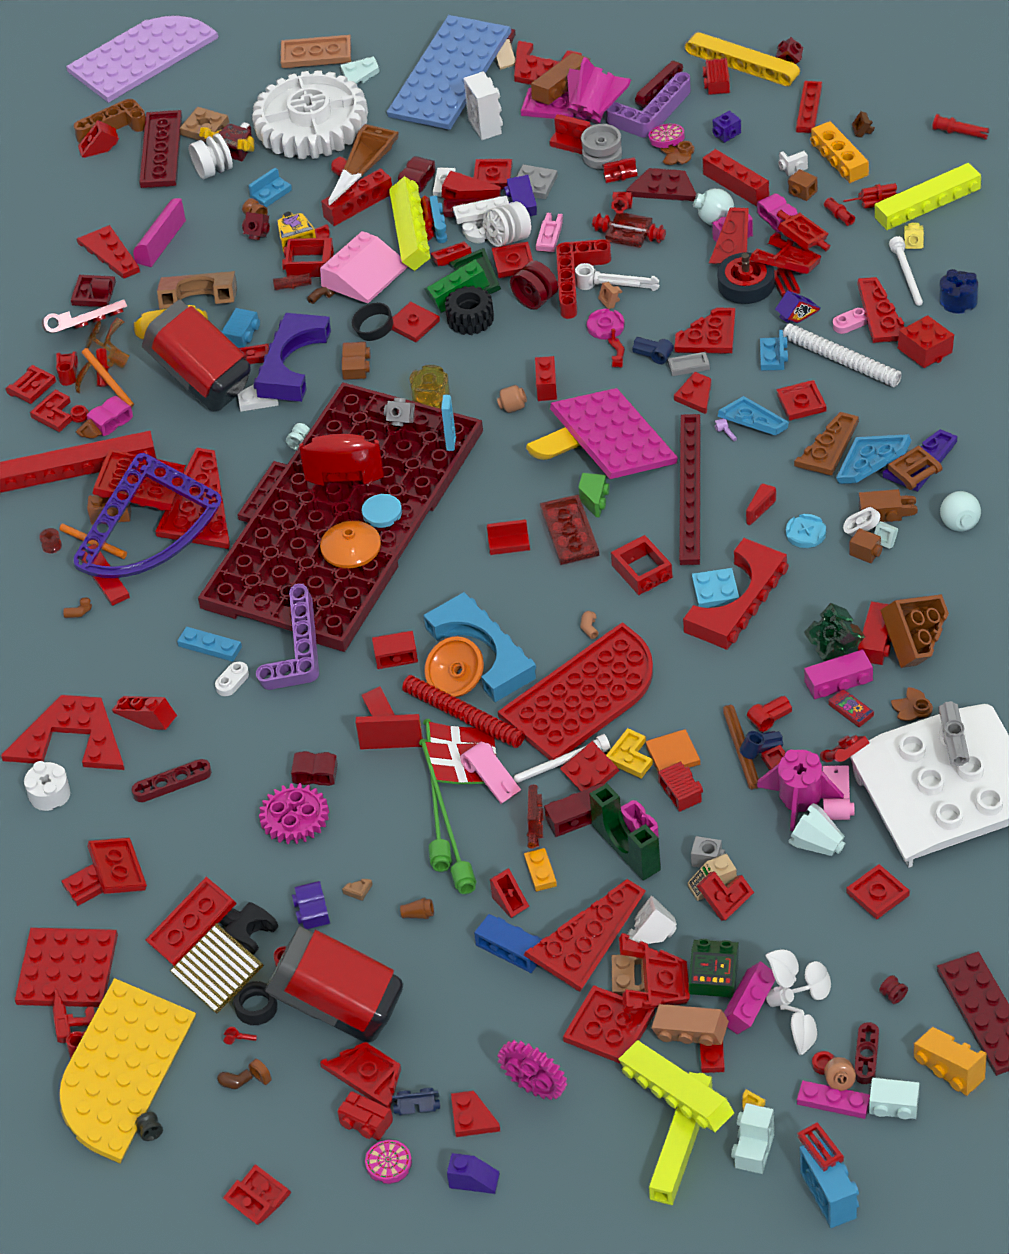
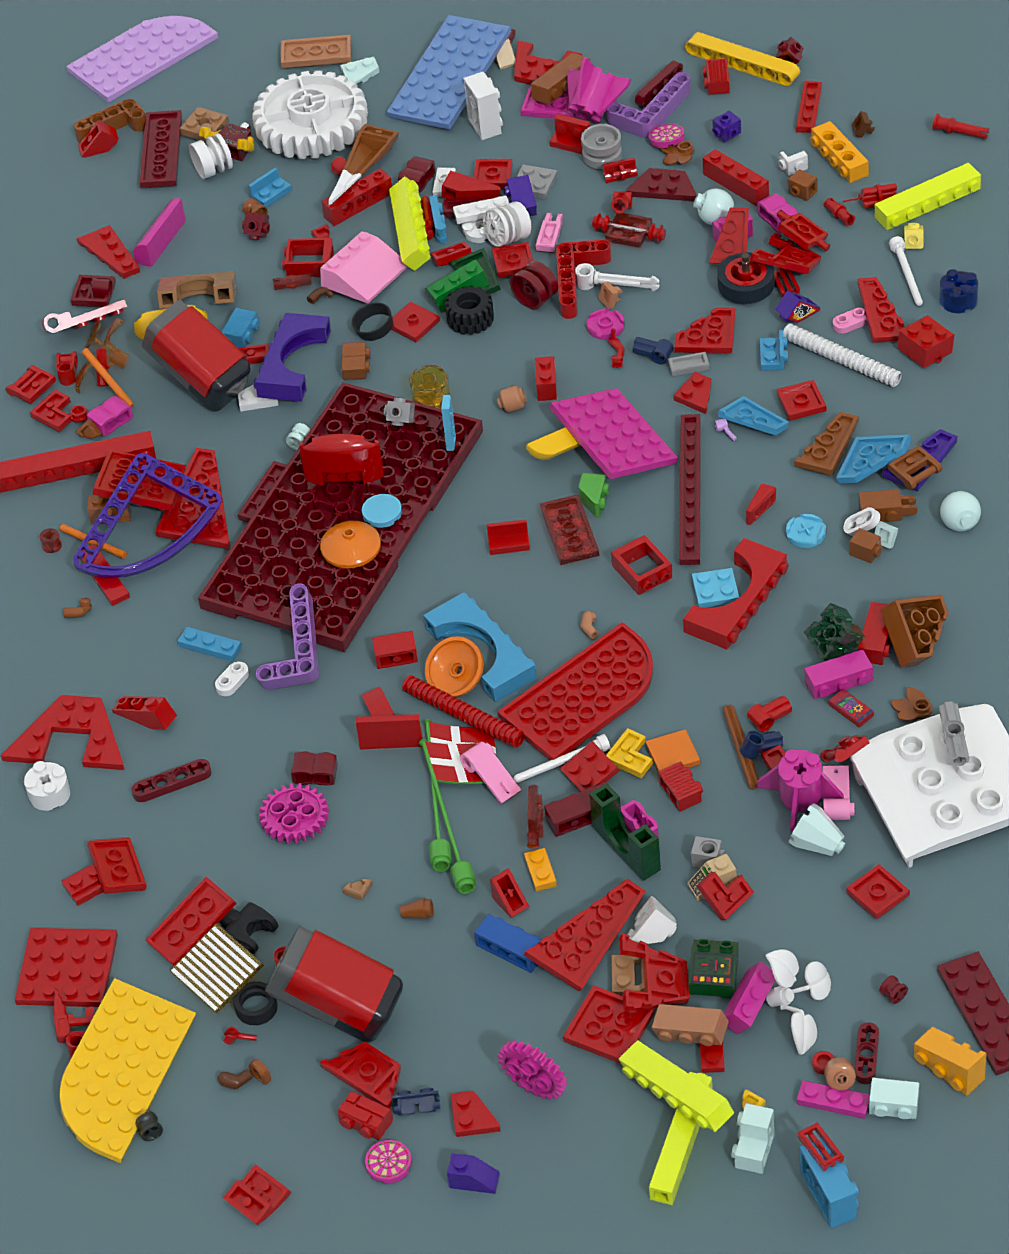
(294, 227): torso -> none
(311, 905): dark purple brick -> none

